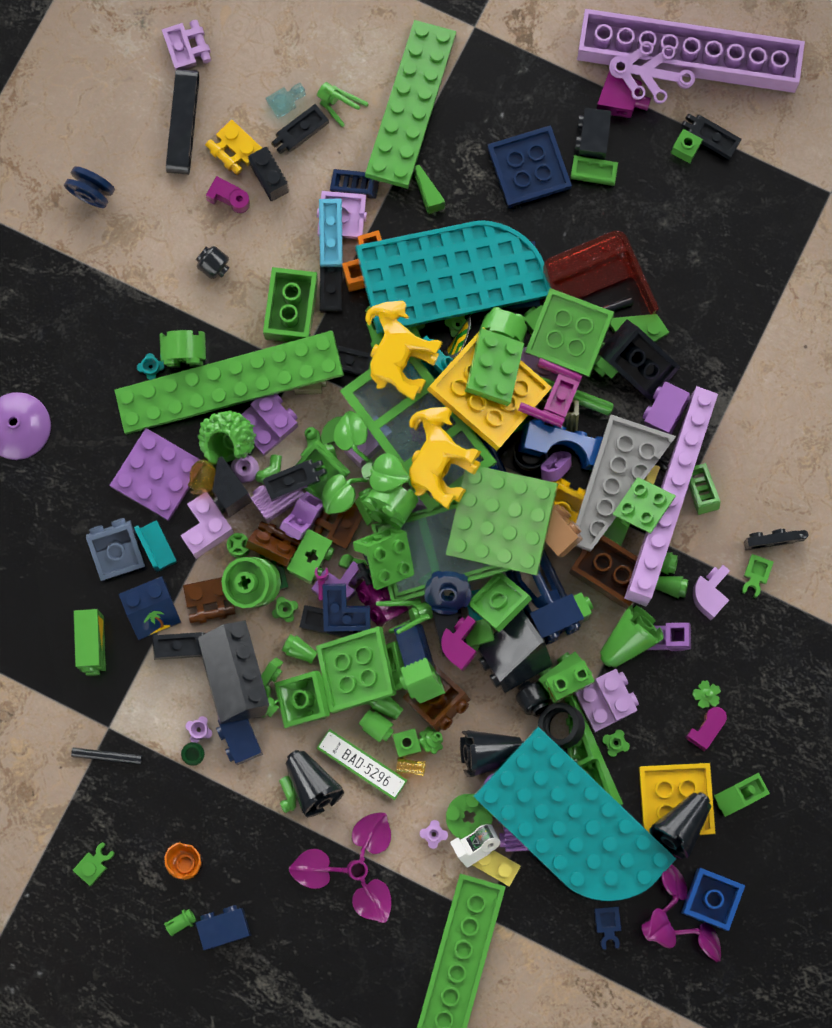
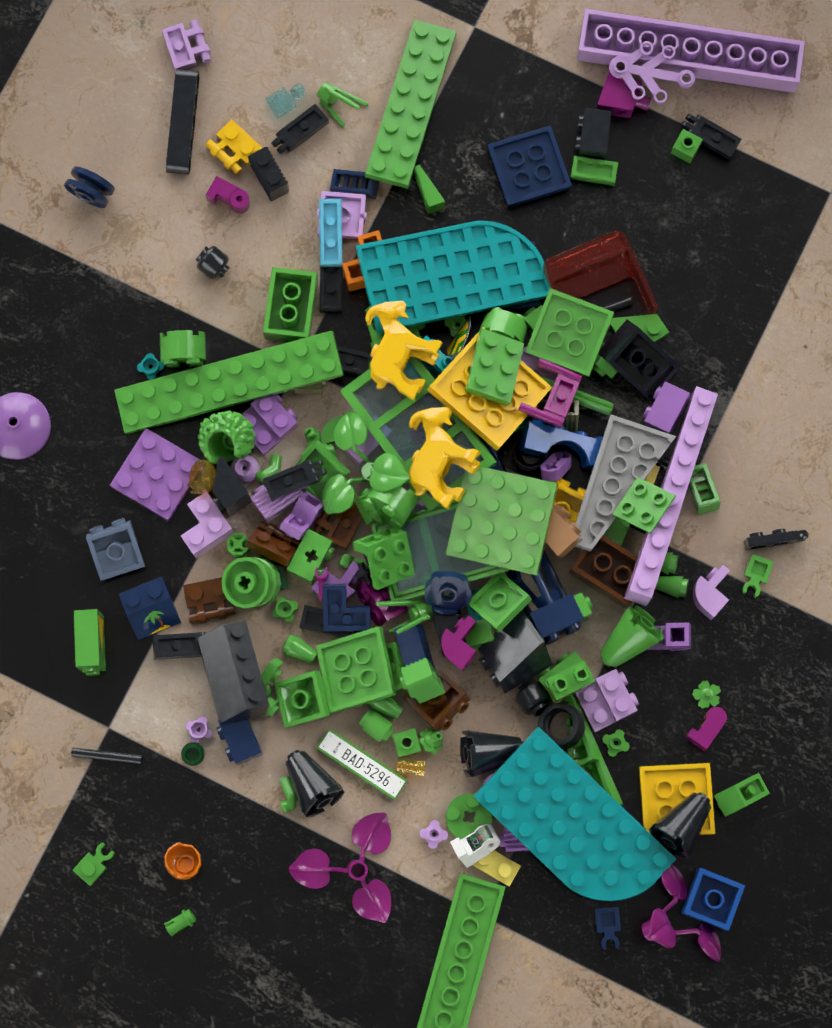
(156, 546): teal panel -> none
(223, 927): dark blue brick -> none

